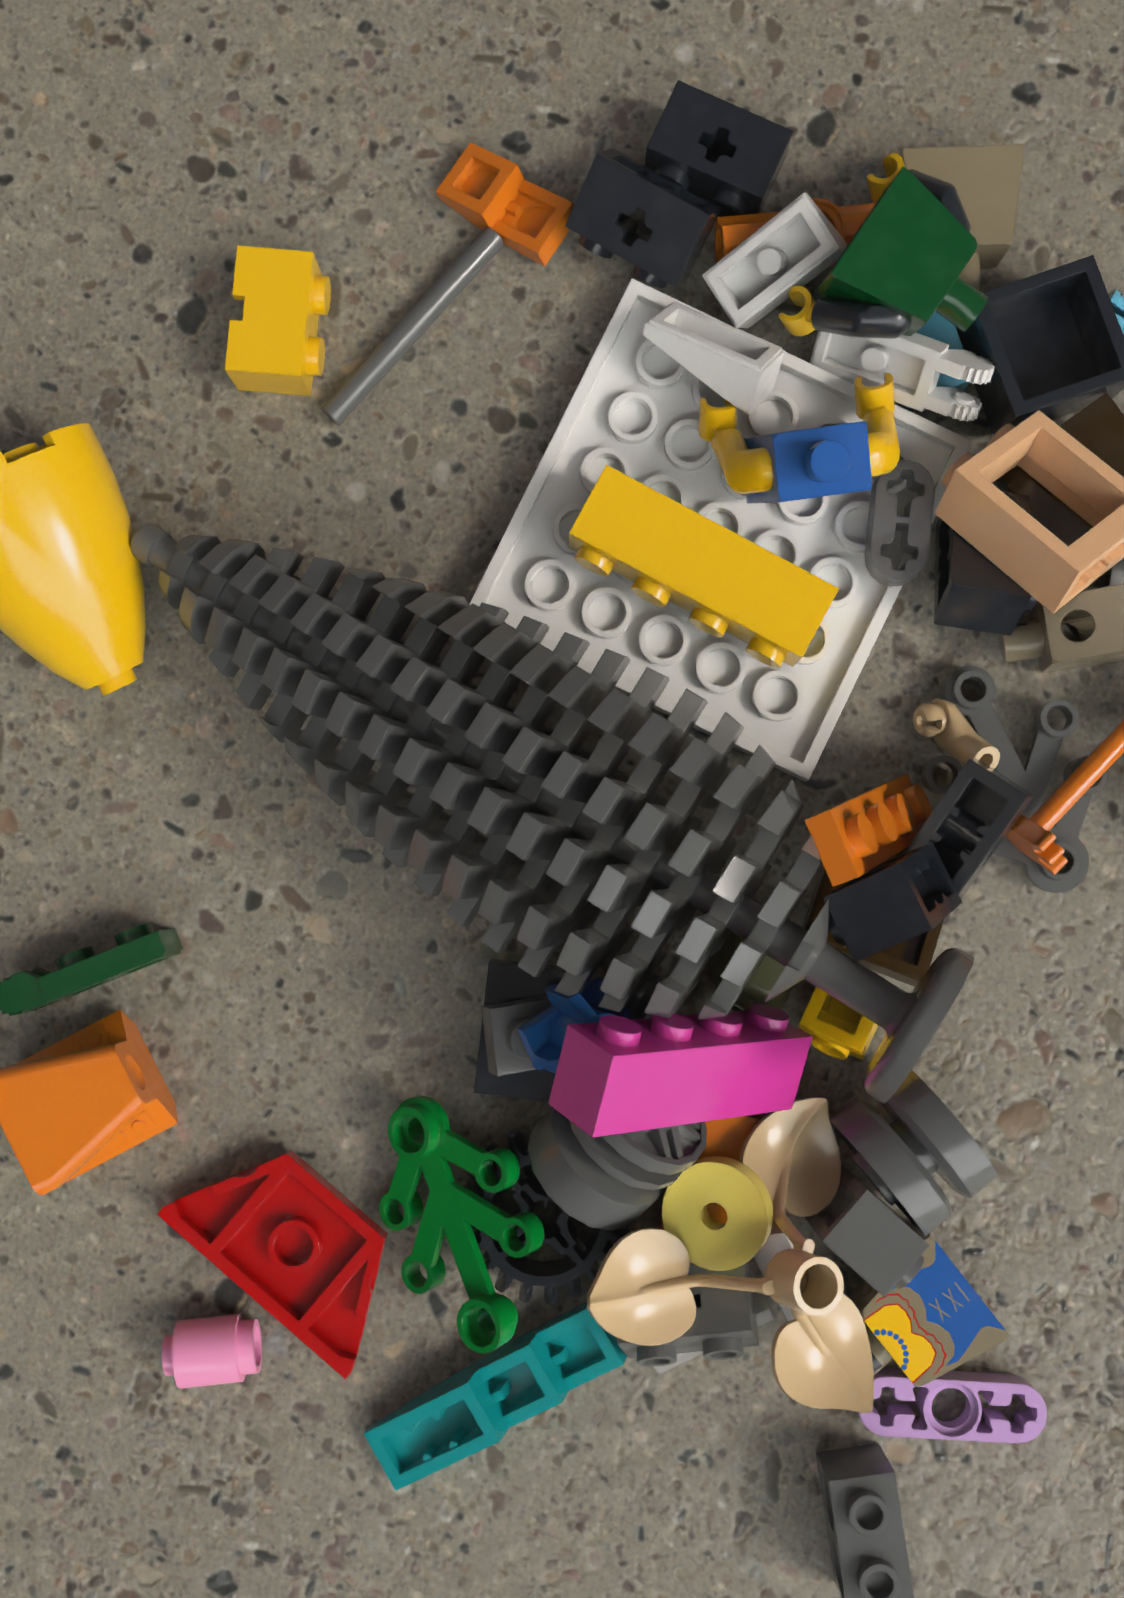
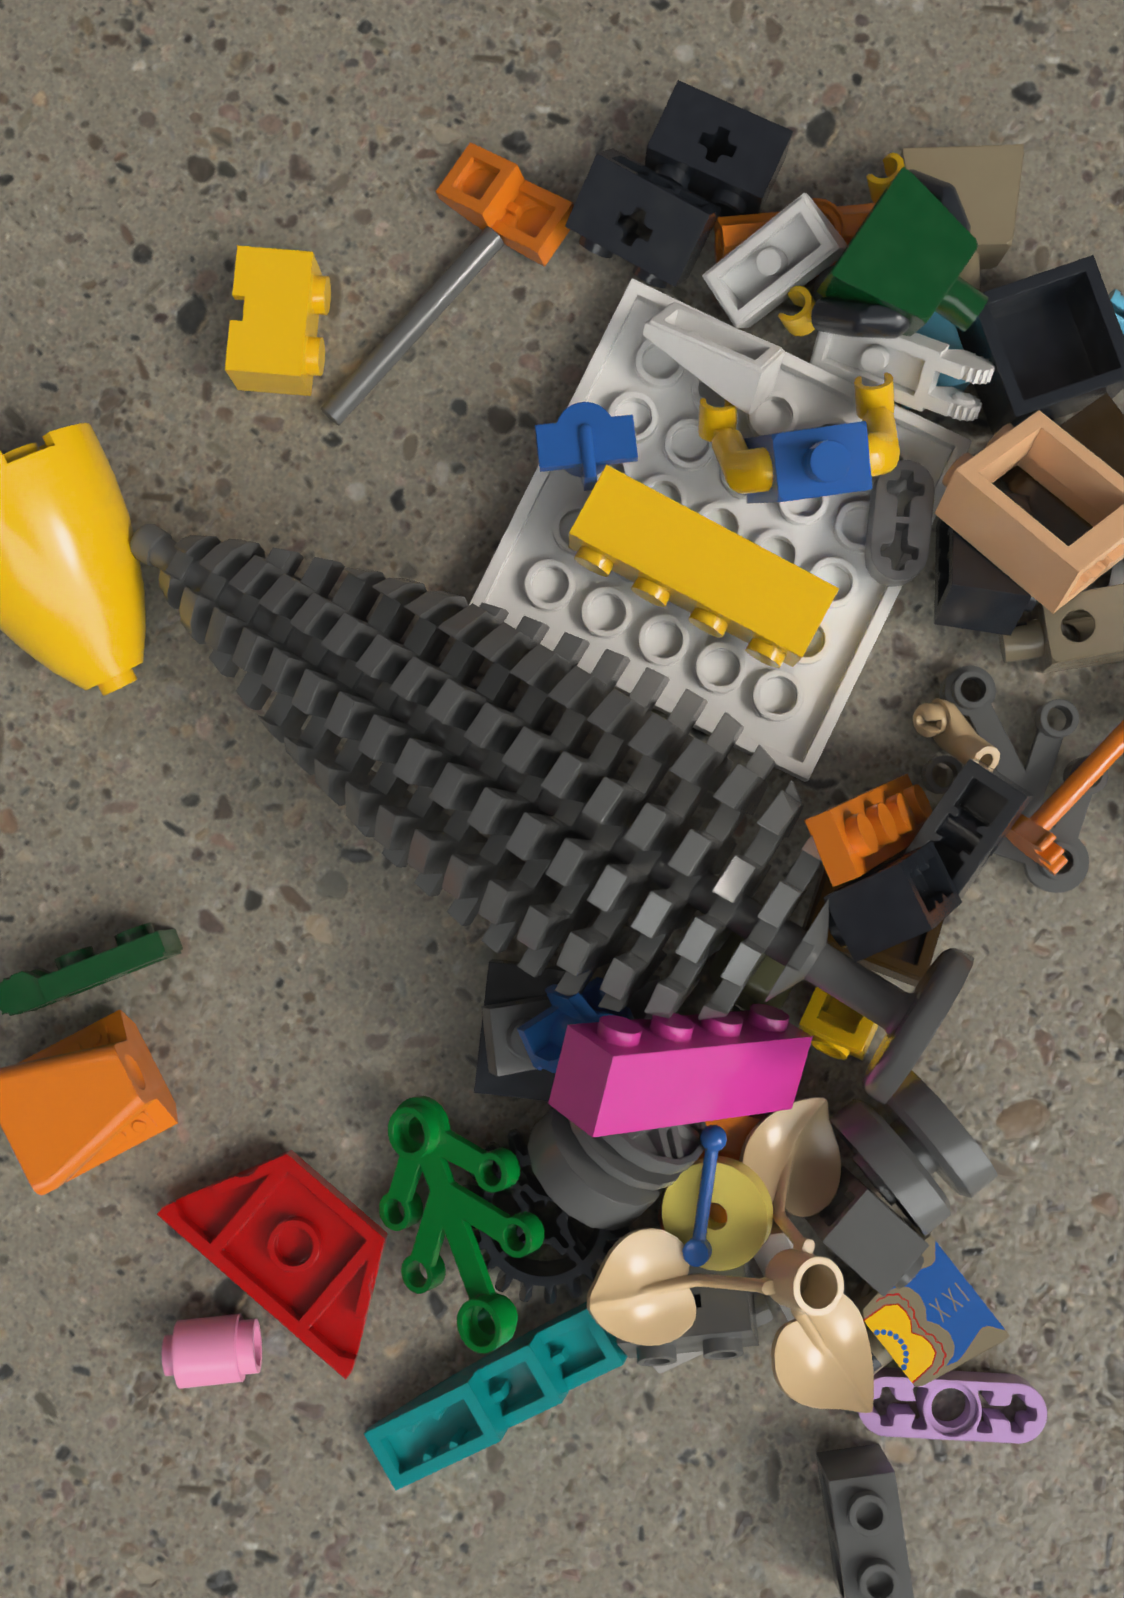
(586, 442): none -> blue piece
(698, 1249): none -> blue hinge

